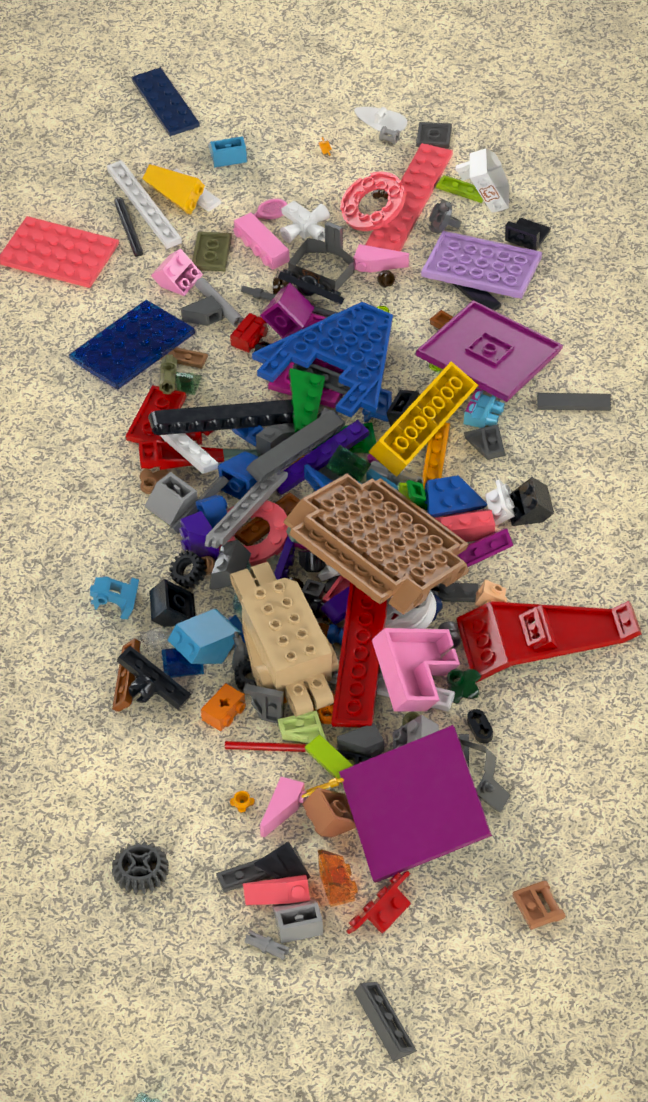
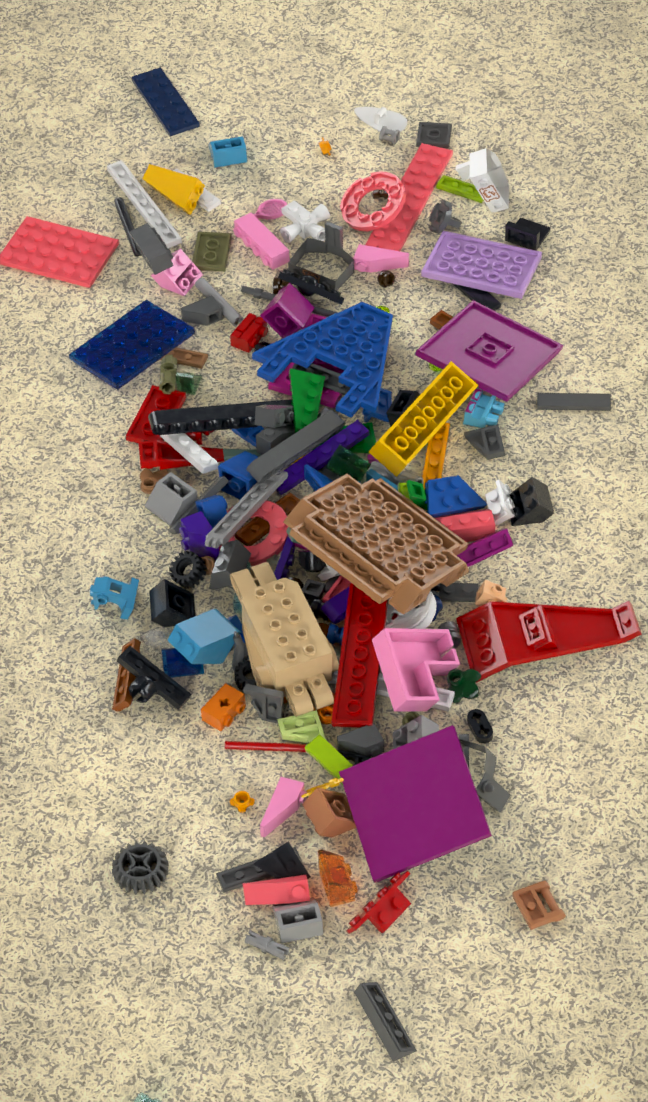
(152, 248): none -> dark grey brick
(274, 415): none -> dark grey slope

